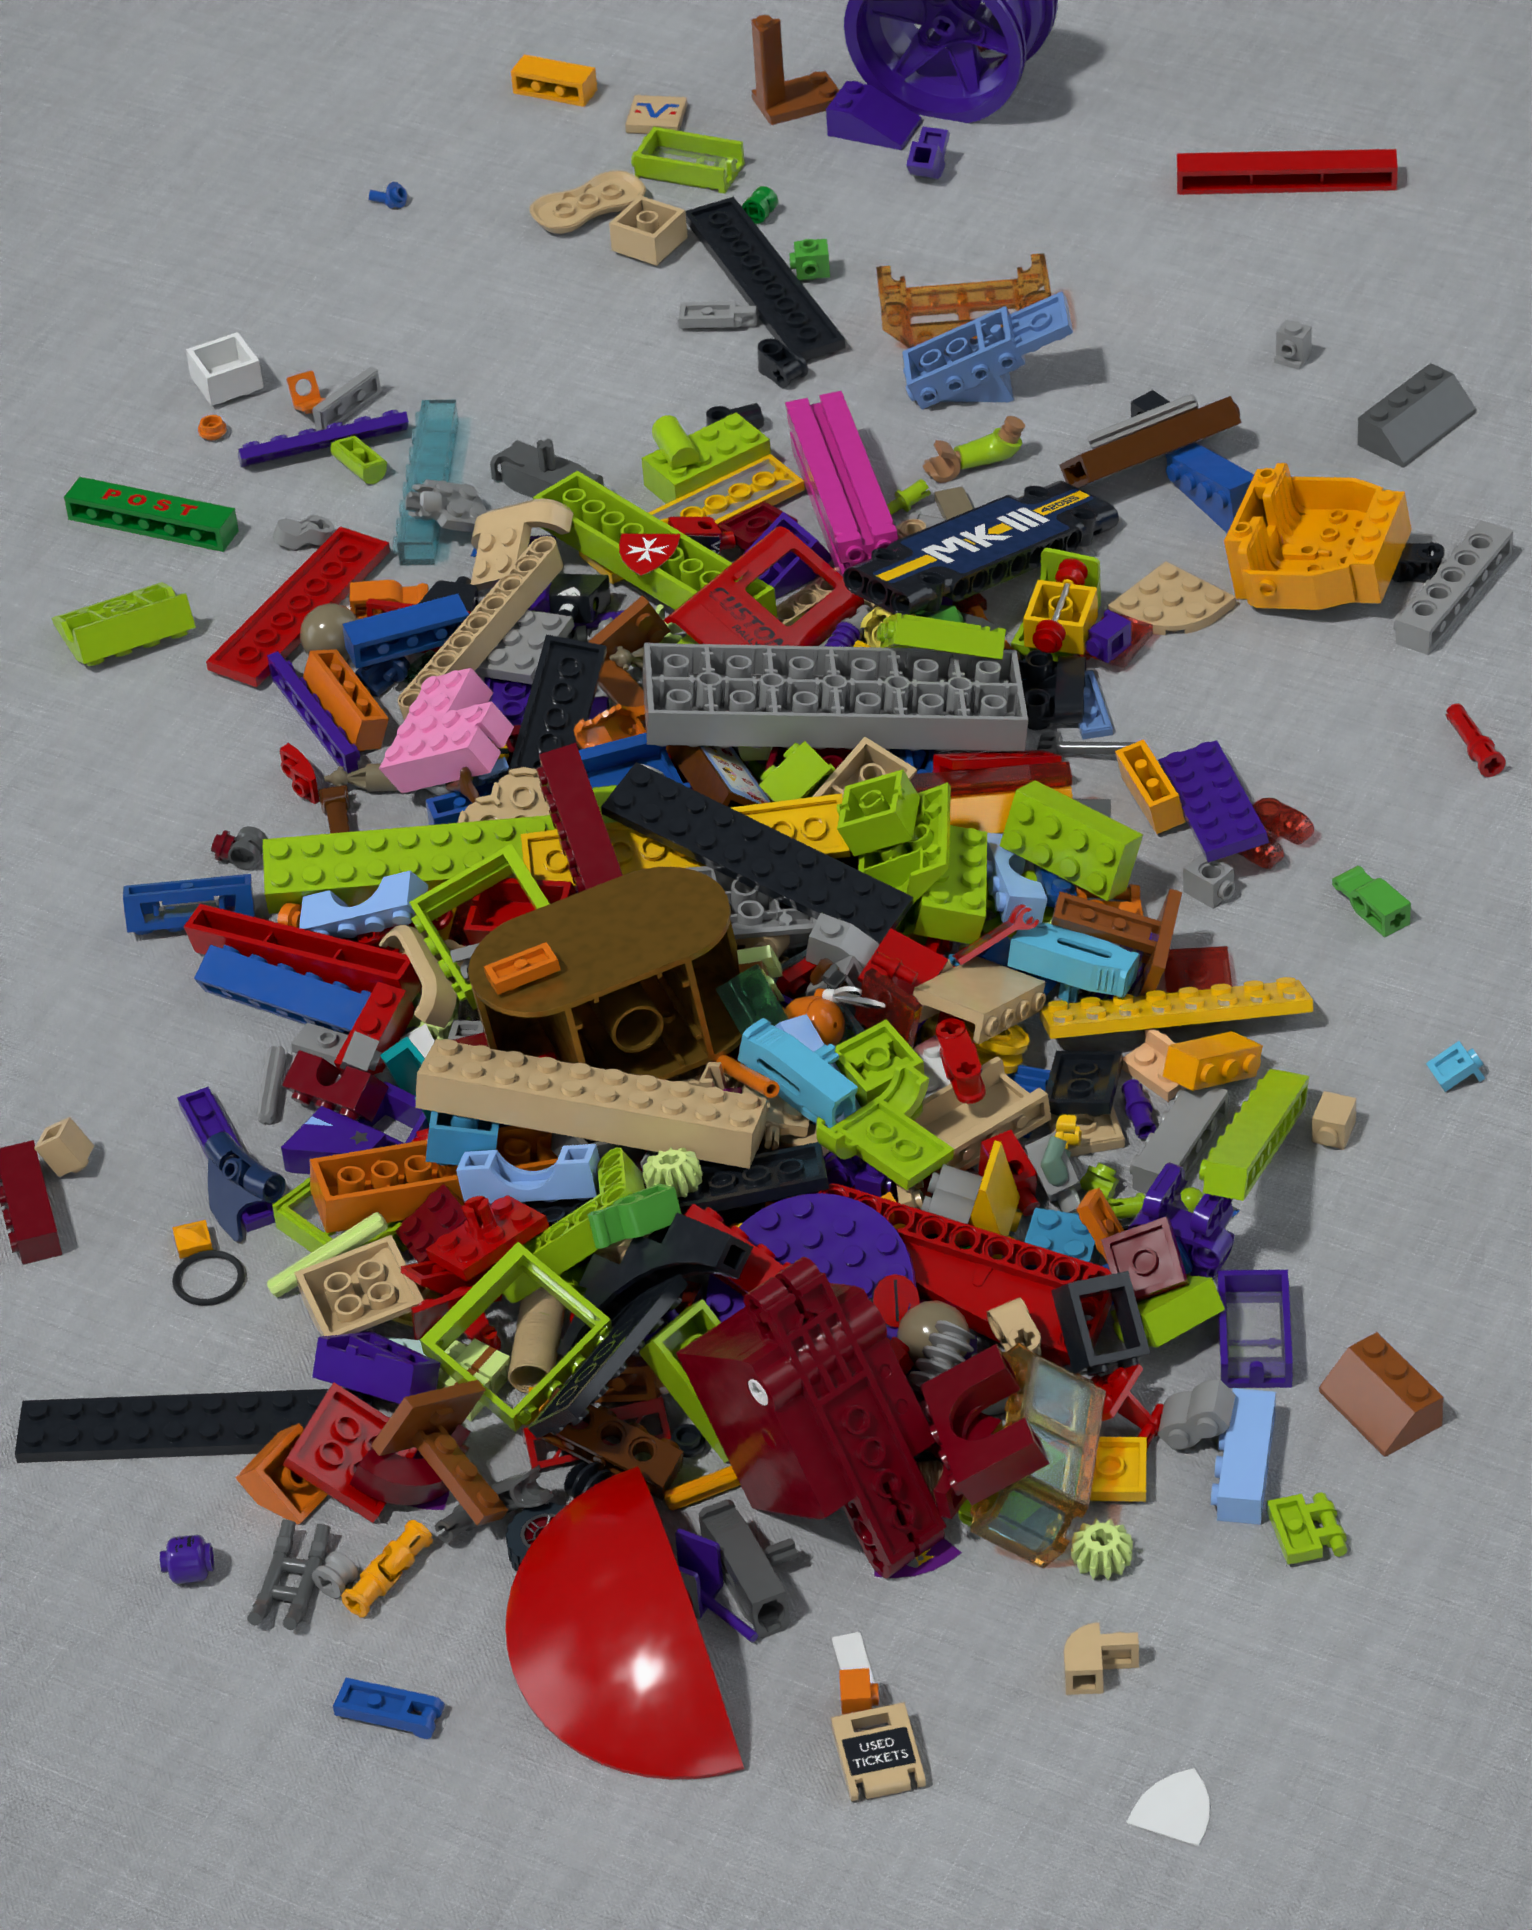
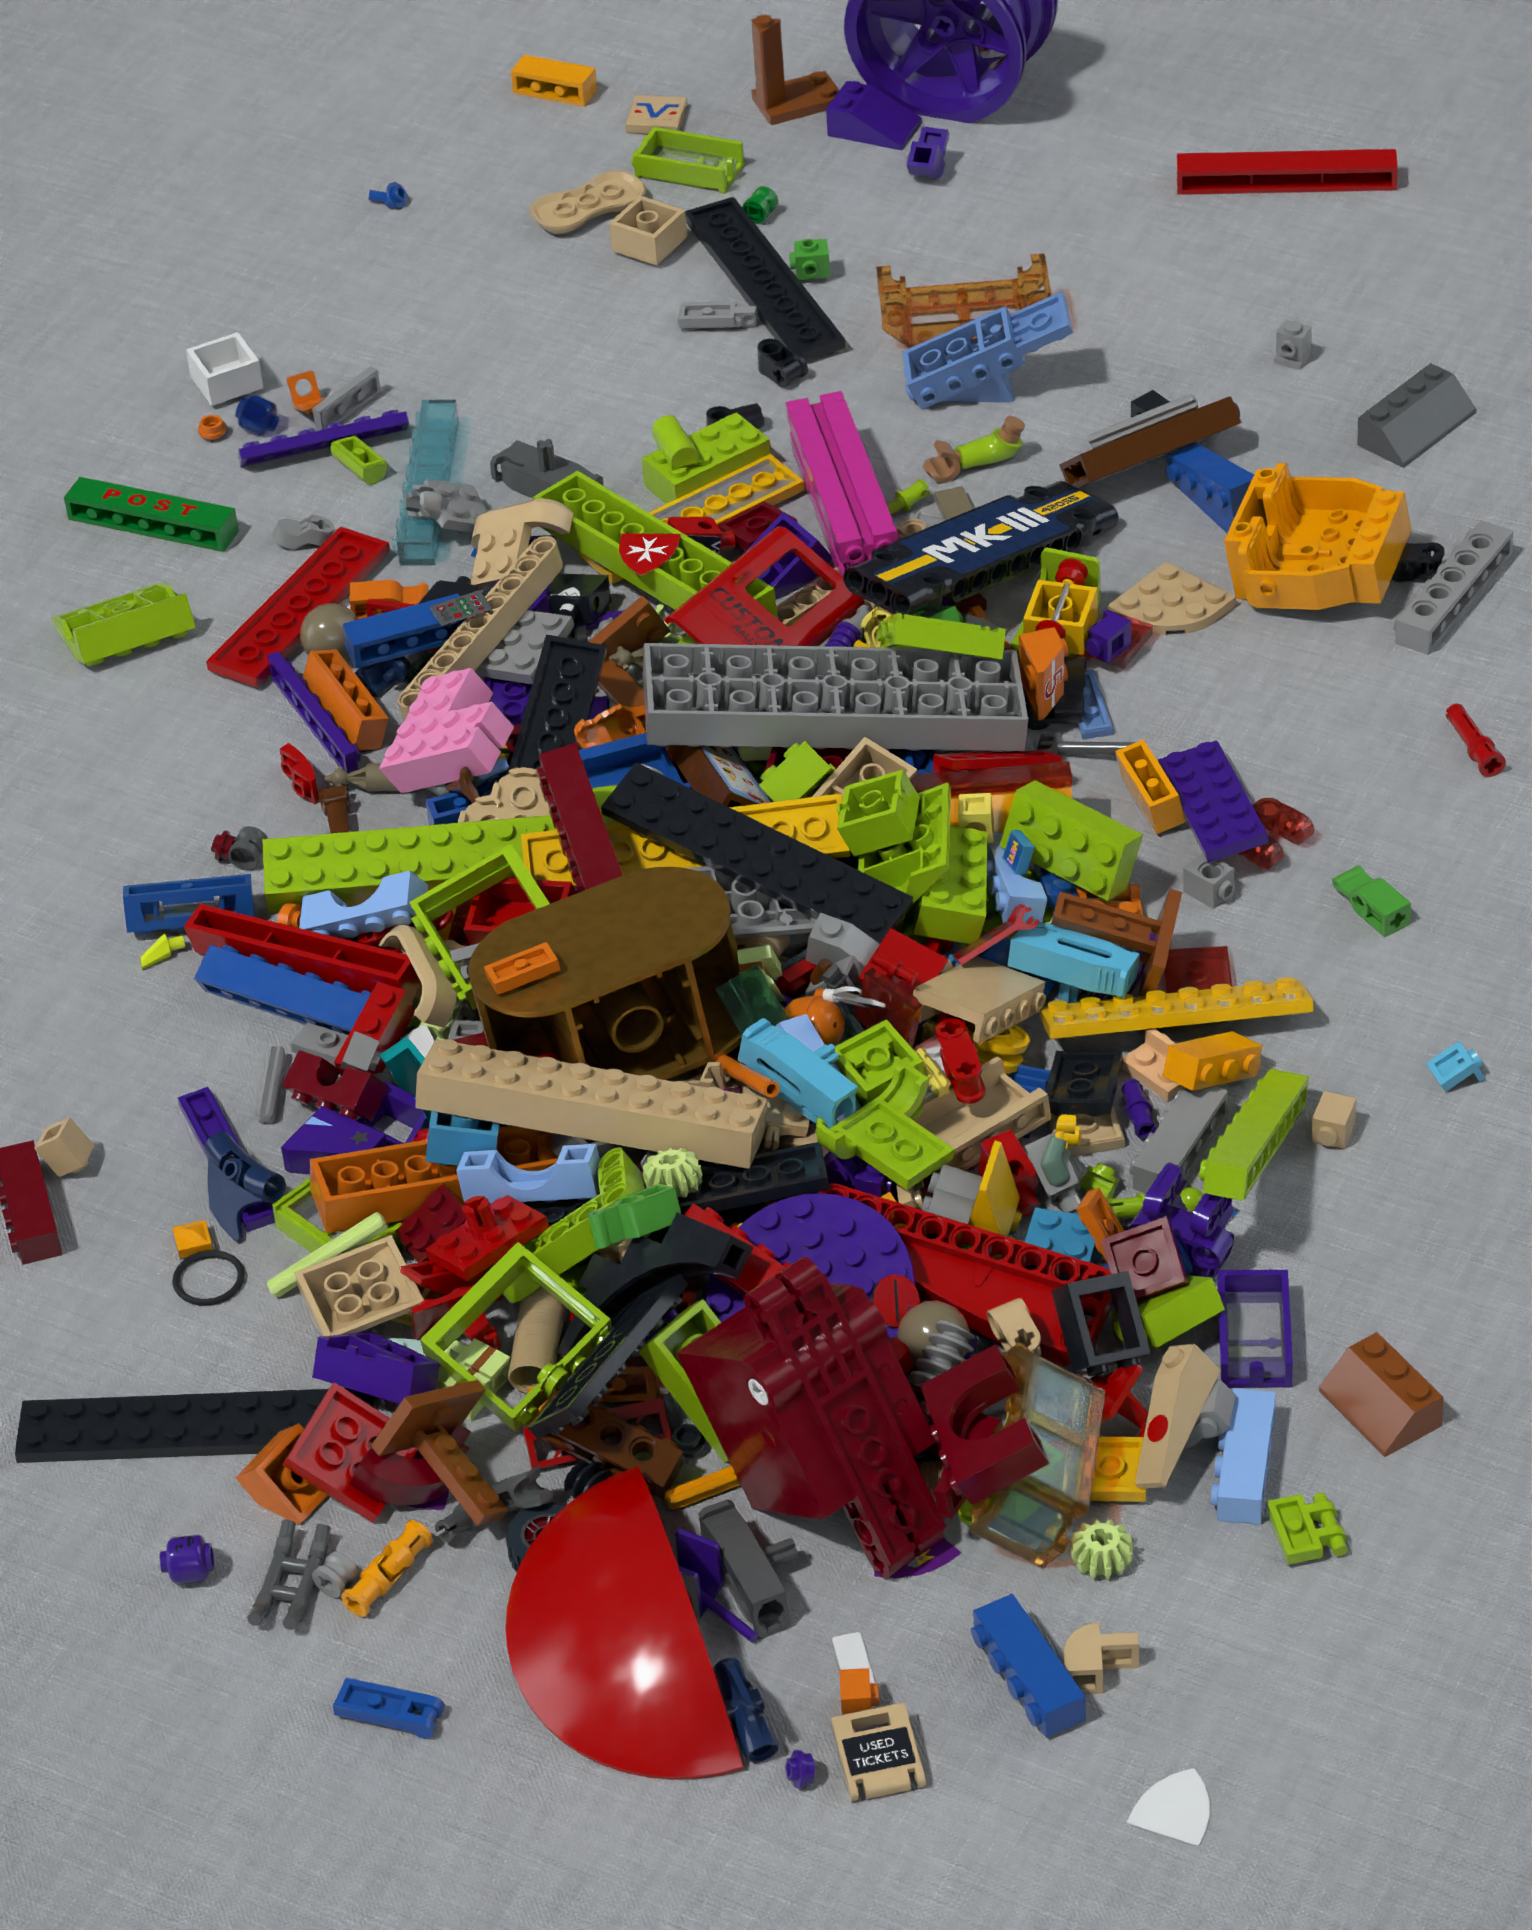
(161, 950): none -> neon yellow bar
(257, 415): none -> clear blue head
(460, 607): none -> dark grey sticker
(552, 1377): none -> lime plate
(744, 1710): none -> dark blue pin
(800, 1768): none -> dark purple plate
(937, 1081): none -> light yellow axle
(977, 813): none -> light yellow brick
(1018, 852): none -> tile
(1028, 1666): none -> blue brick
(1042, 669): none -> orange slope
(1175, 1405): none -> tan wedge

